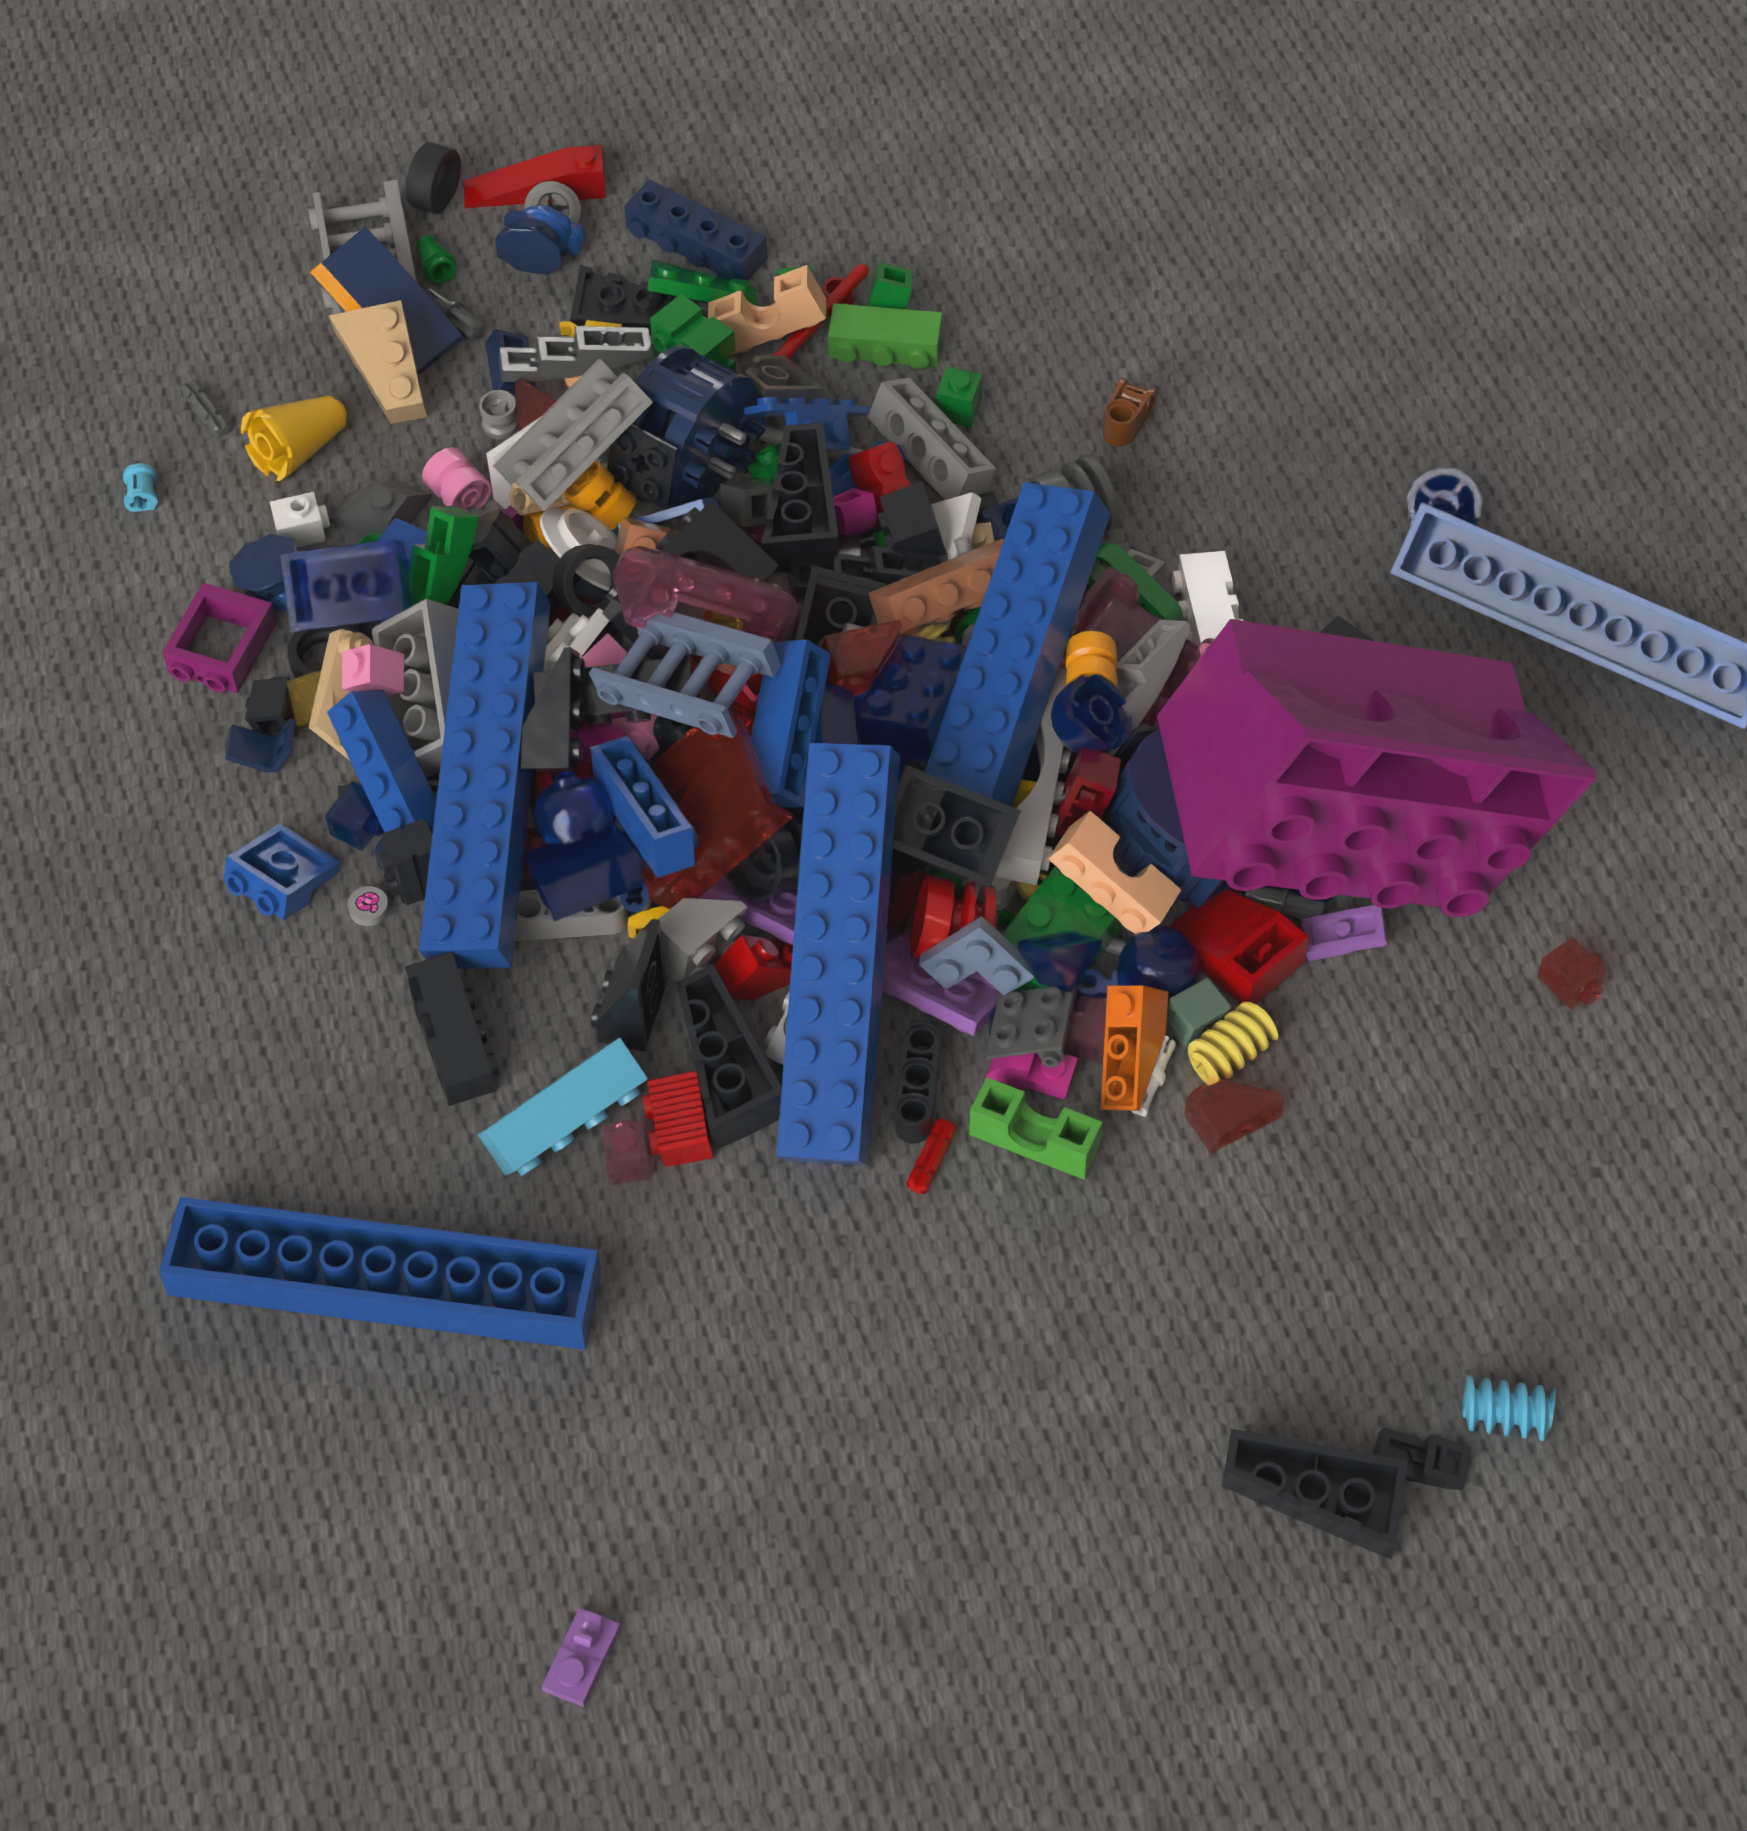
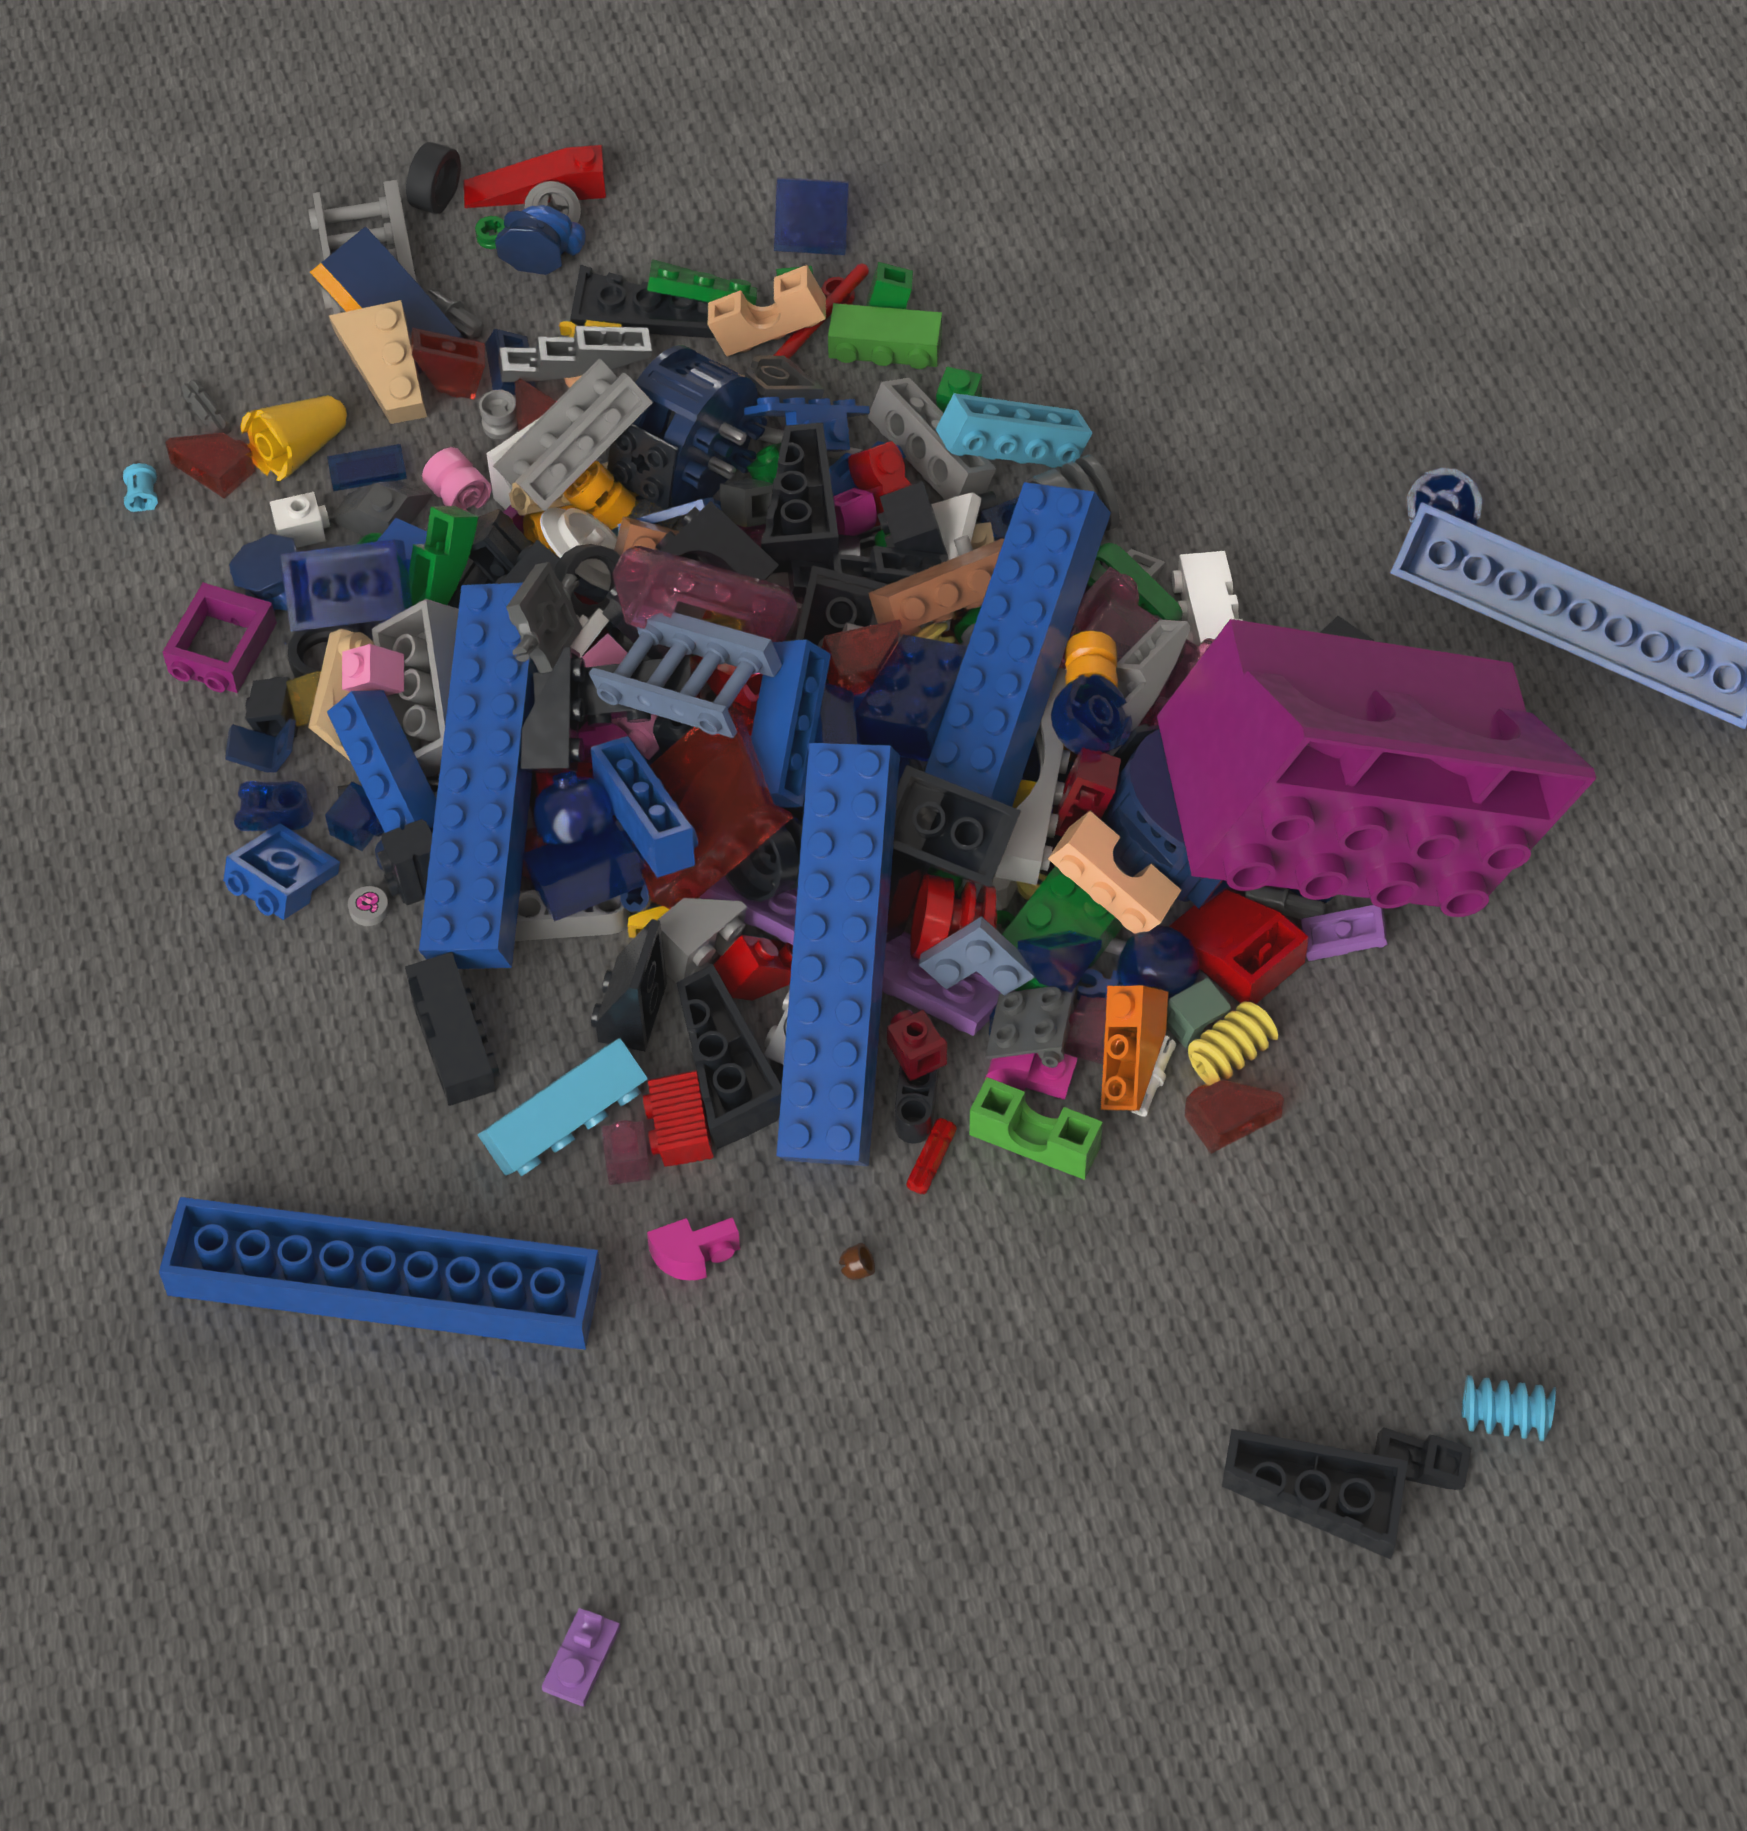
(212, 460): none -> clear red slope
(273, 805): none -> clear blue piece
(366, 467): none -> clear blue tile
(436, 262): green cone -> none
(449, 362): none -> clear red slope
(485, 224): none -> green bush
(544, 616): none -> dark grey plate
(684, 324): green brick -> none
(684, 1252): none -> dark pink brick
(695, 232): dark blue brick -> none
(811, 216): none -> clear blue plate
(858, 1262): none -> reddish brown hinge
(916, 1043): none -> dark red brick
(1013, 431): none -> medium azure brick
(1127, 412): dark orange piece -> none
(1573, 974): clear red brick -> none

